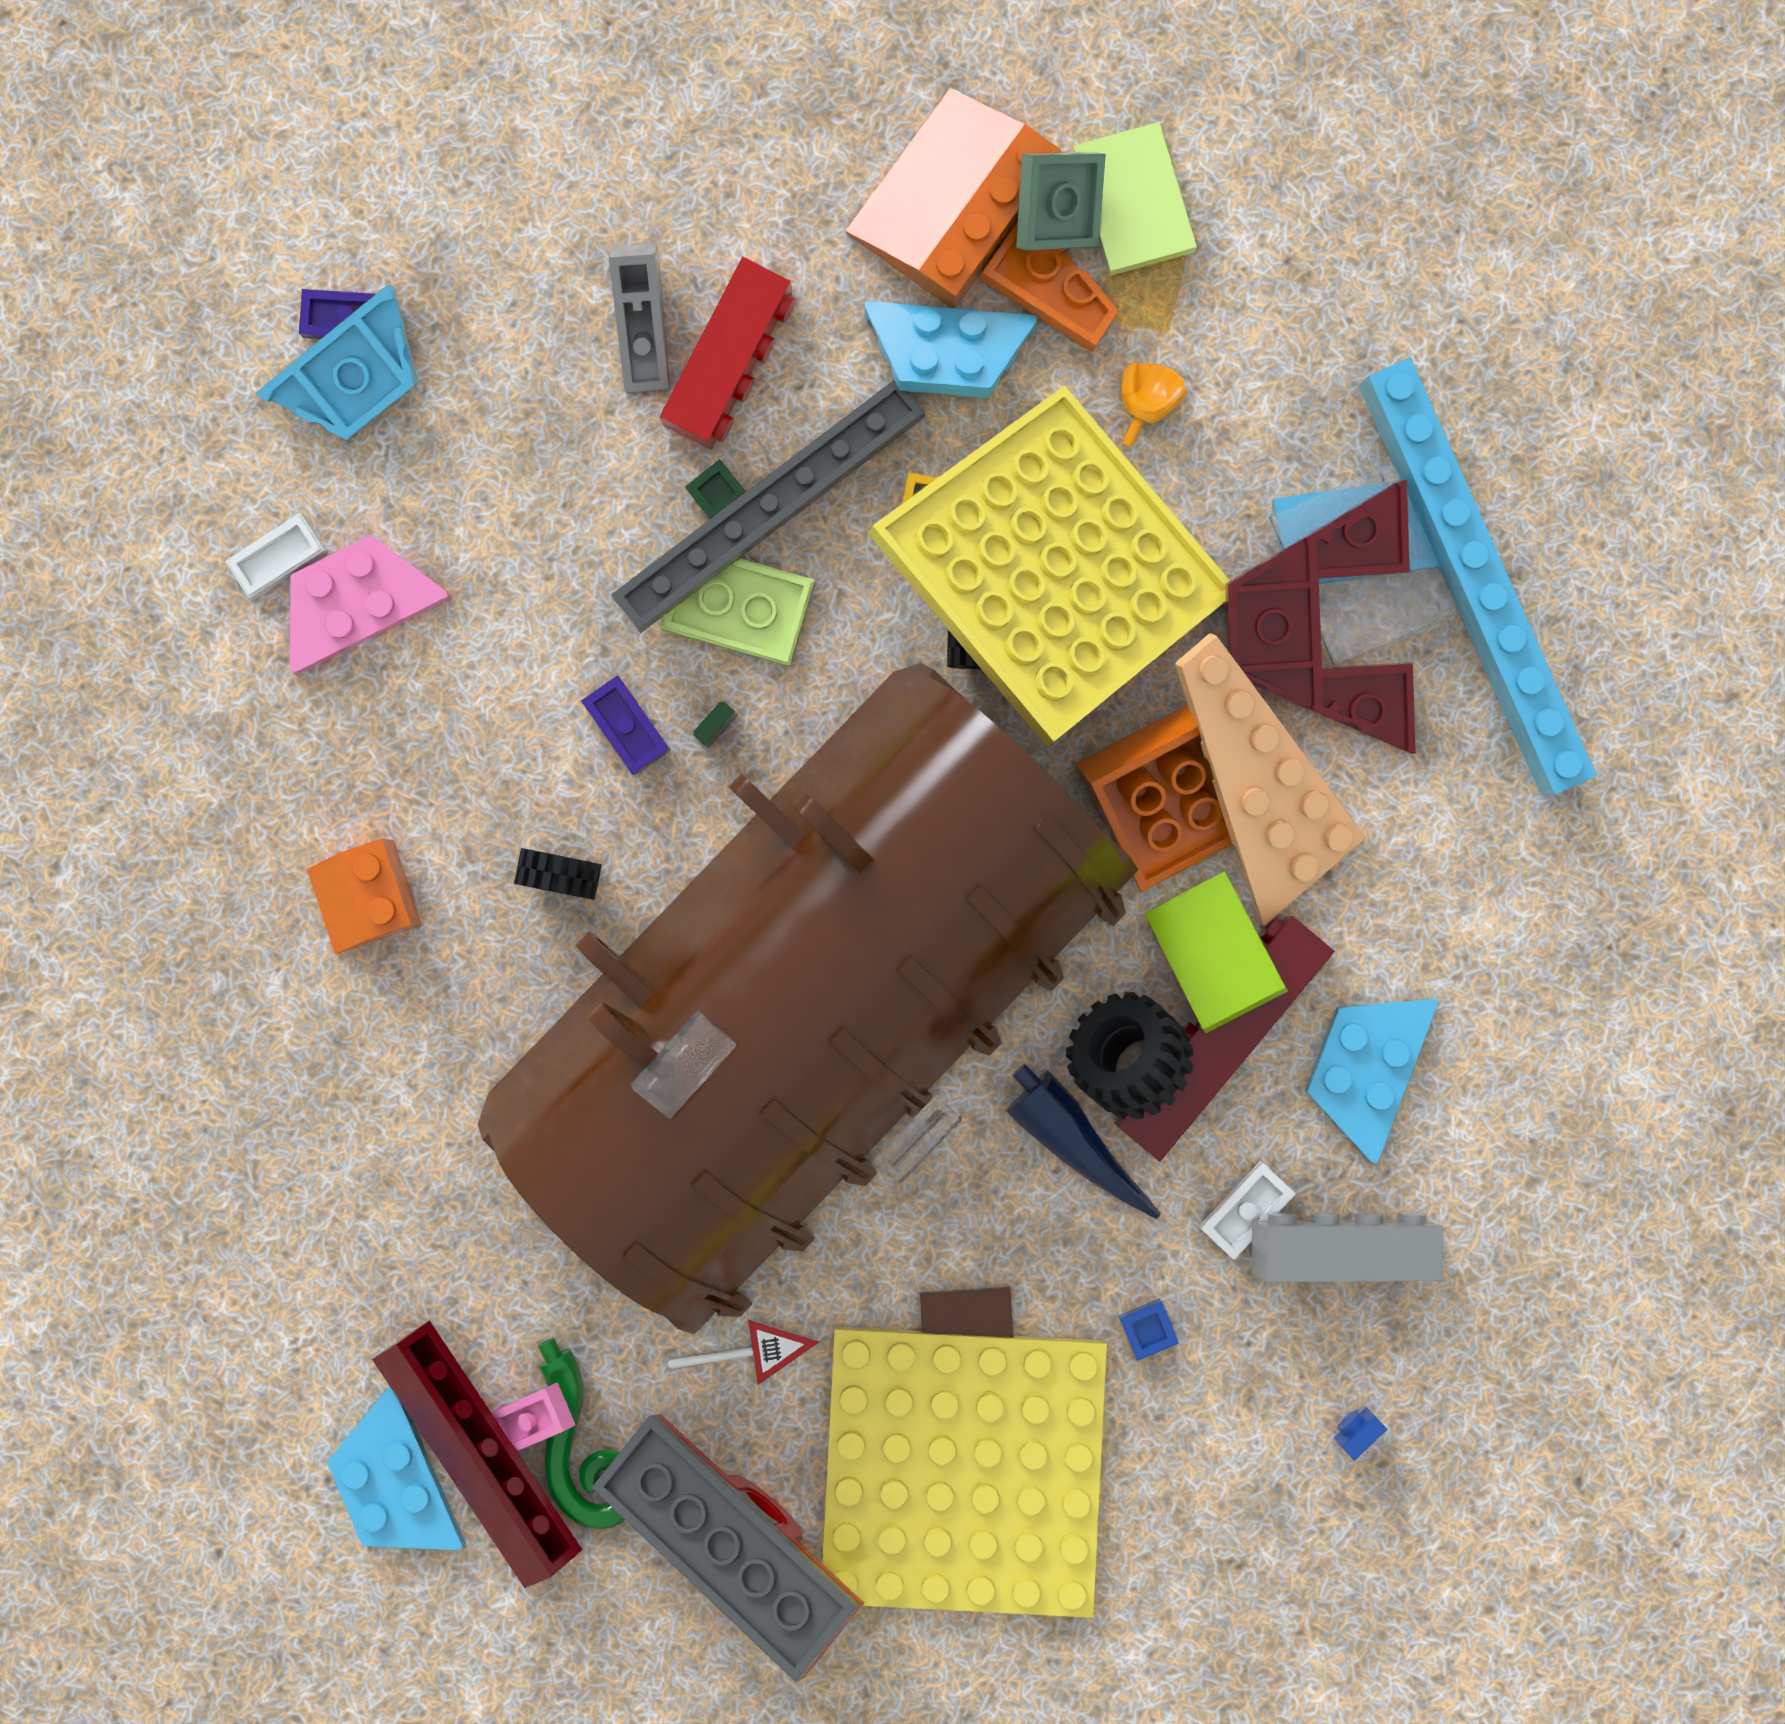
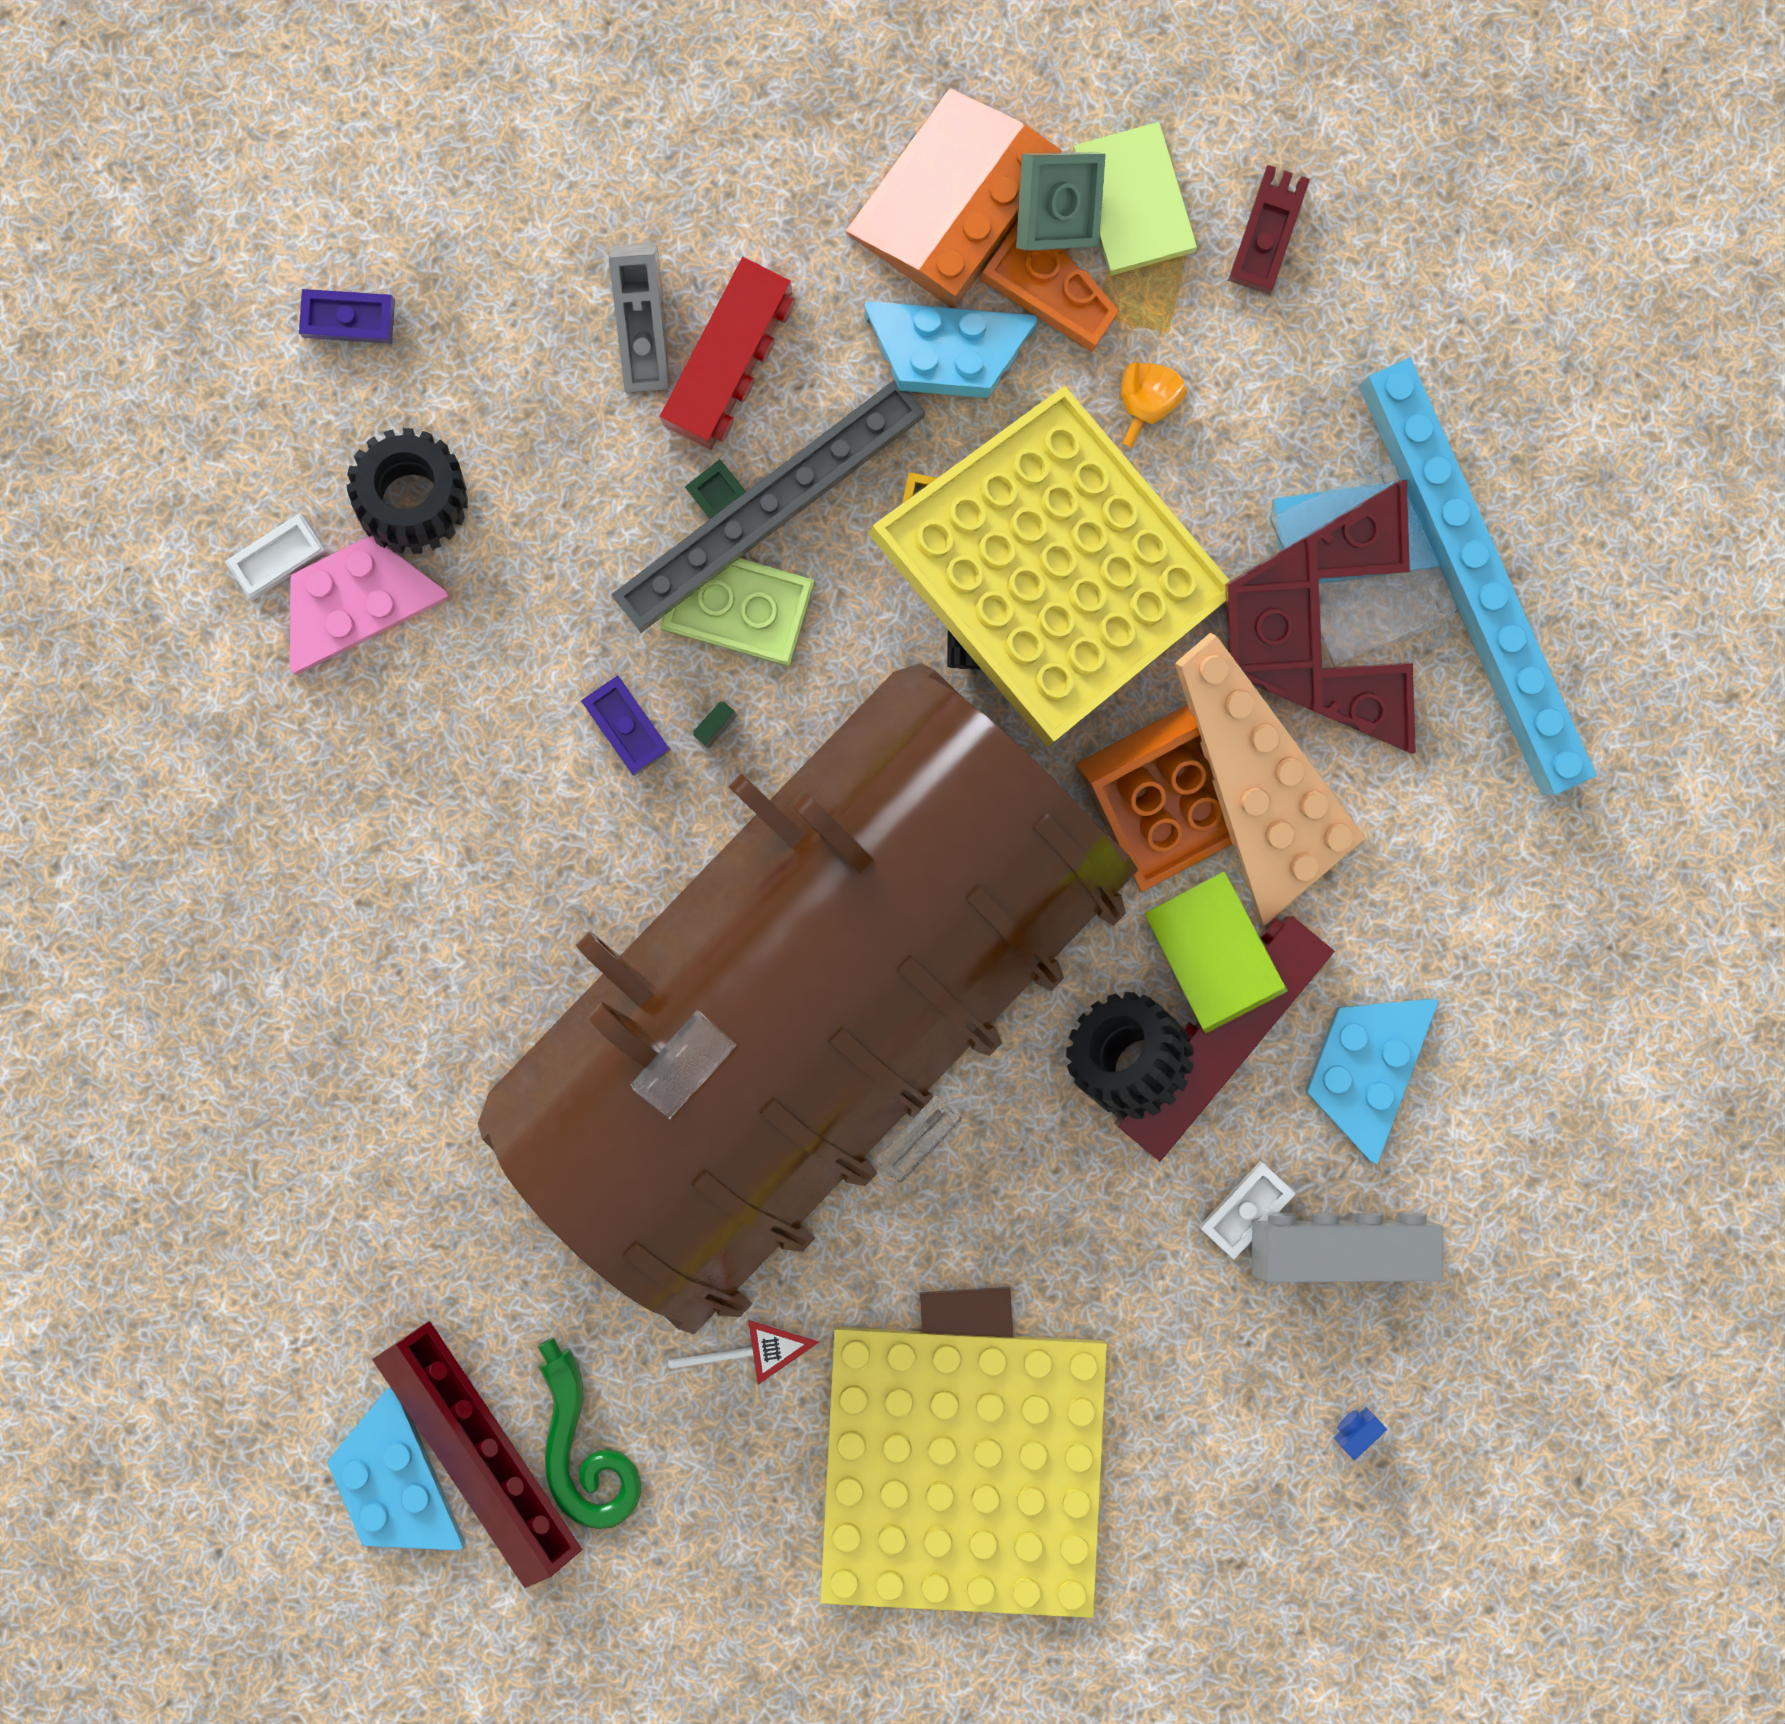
(350, 371): medium azure wing -> none
(364, 895): orange slope -> none
(397, 458): none -> black tyre
(535, 1417): bright pink plate -> none
(557, 874): black tyre -> none
(729, 1545): dark grey piece -> none
(1063, 1128): dark blue piece -> none
(1148, 1329): blue plate -> none
(1268, 232): none -> dark red hinge

